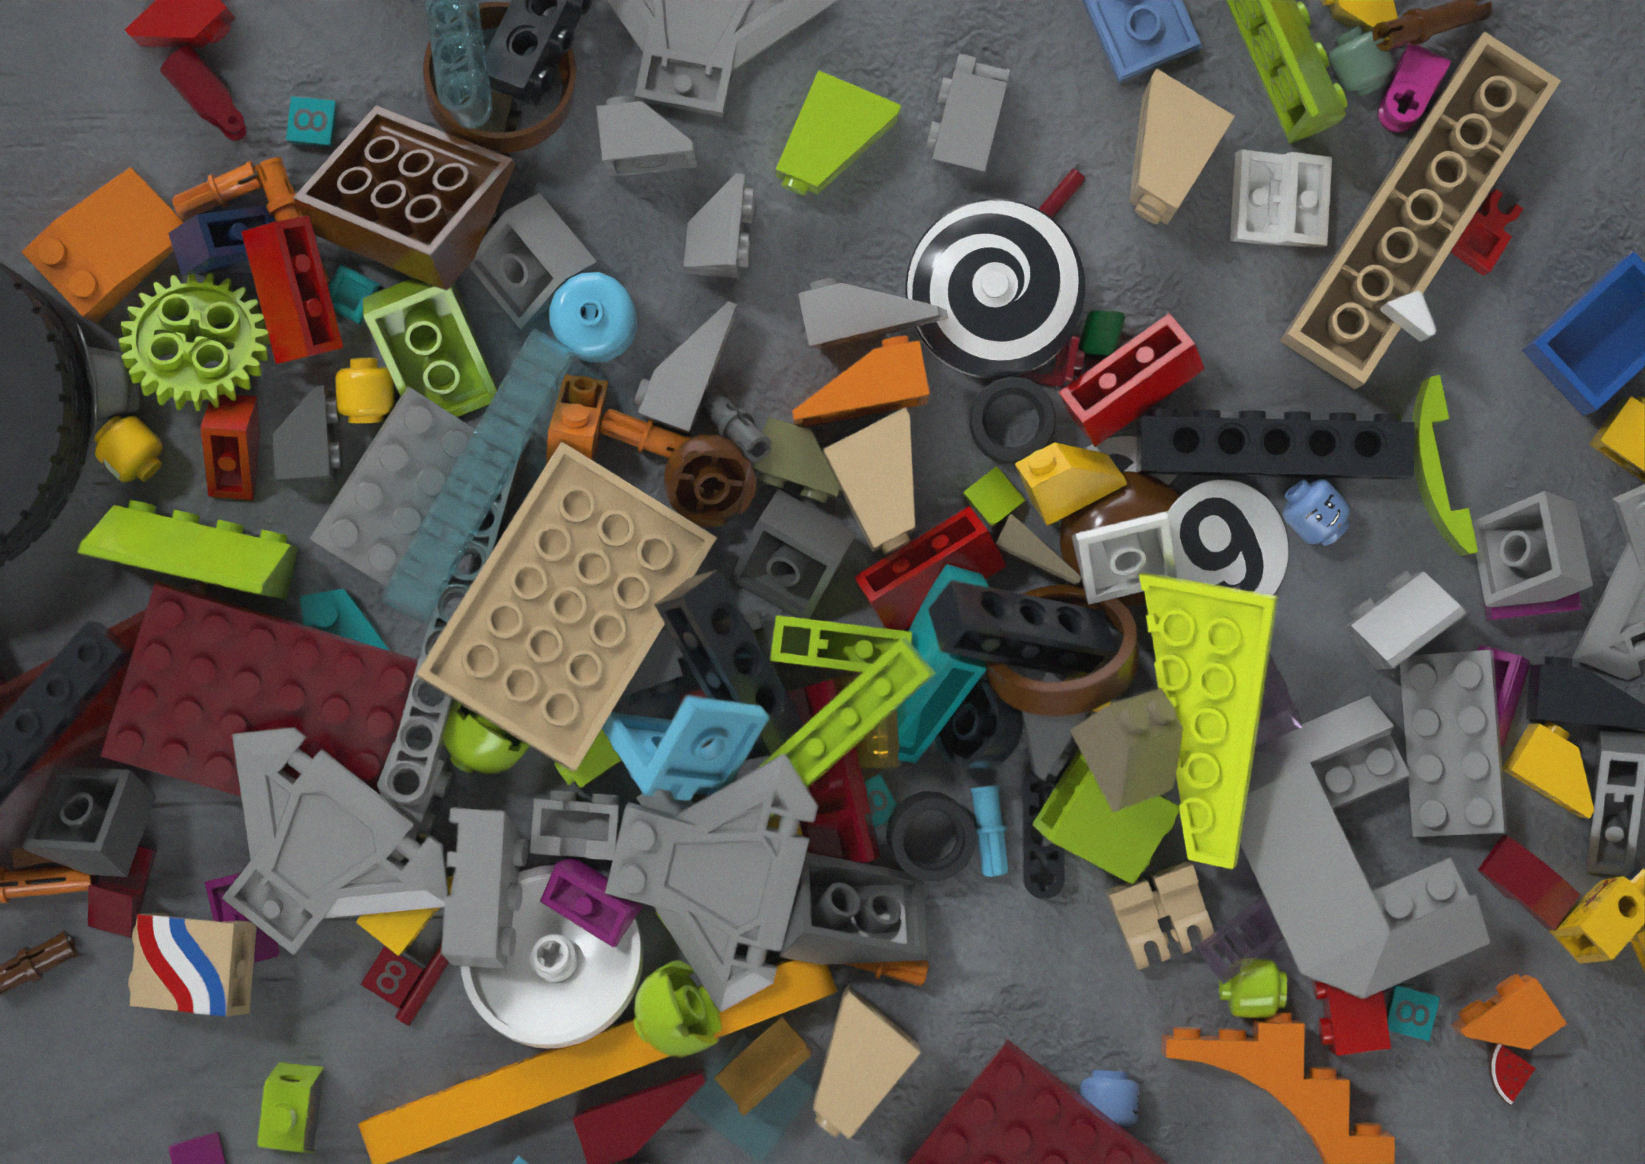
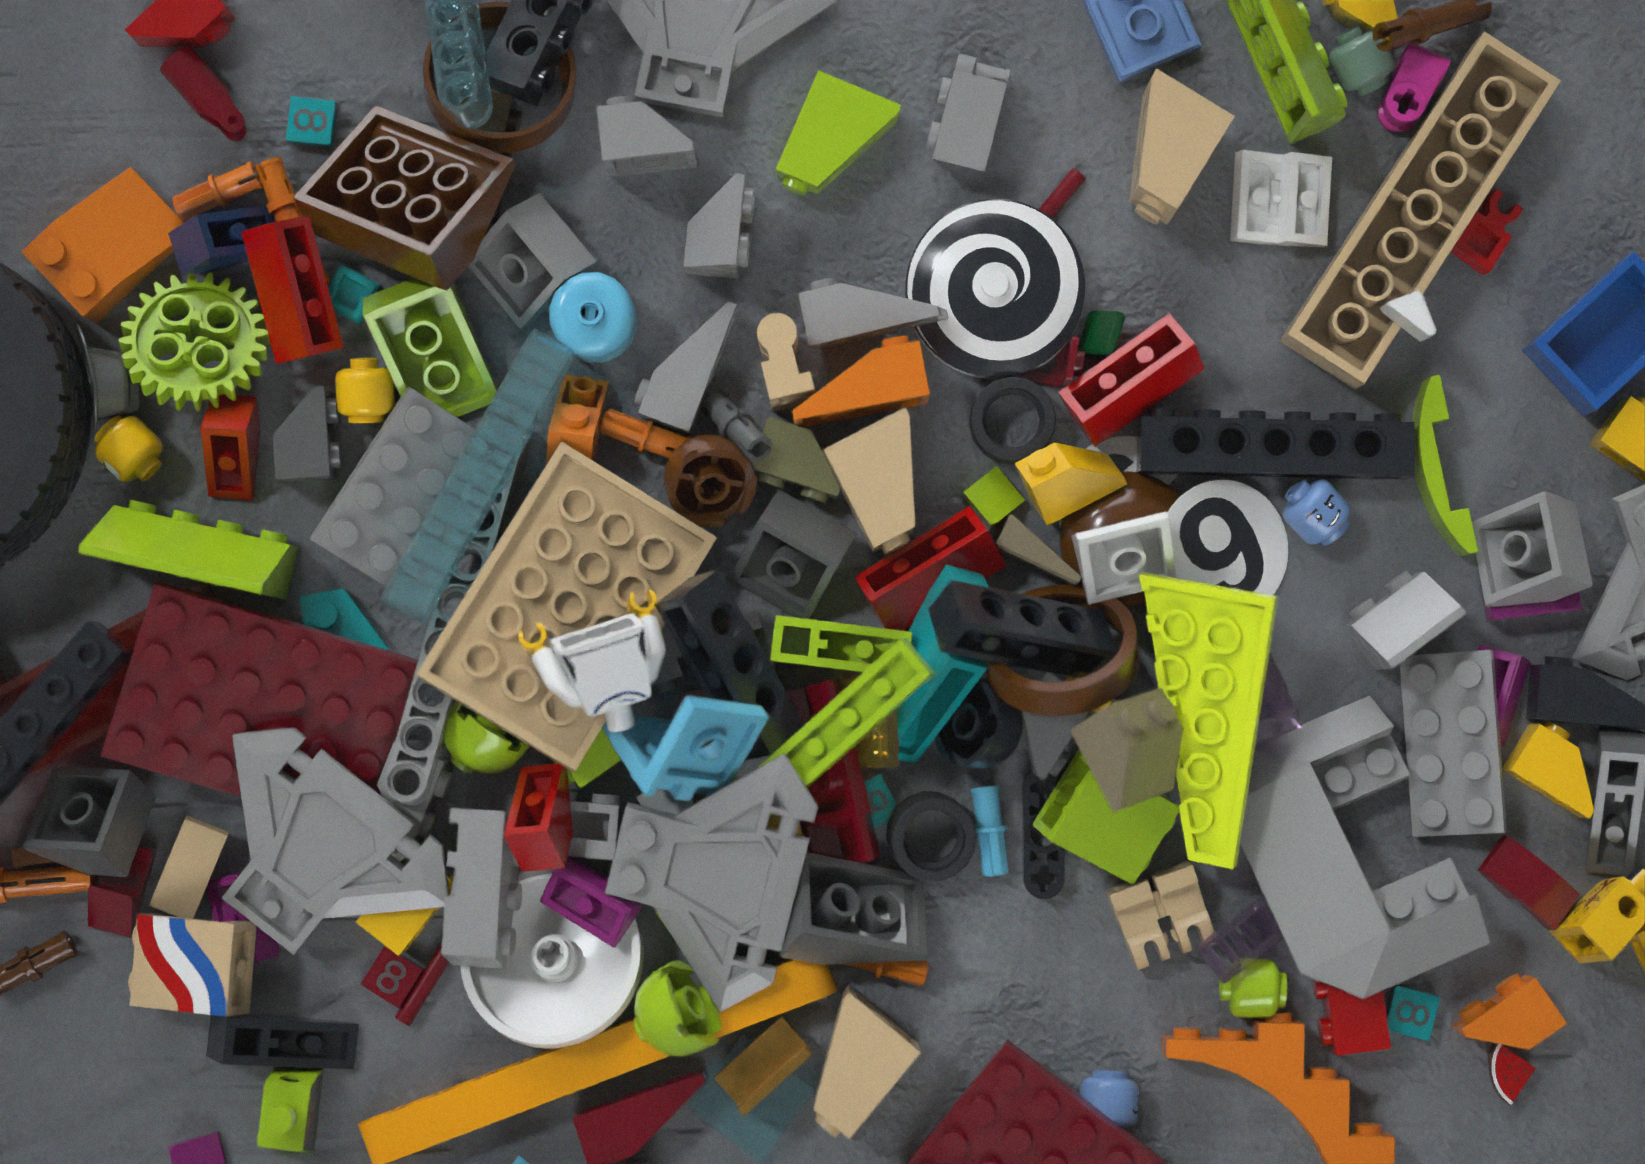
(189, 868): none -> tan slope
(282, 1041): none -> black slope
(540, 818): none -> red slope
(604, 664): none -> white torso
(779, 348): none -> tan legs

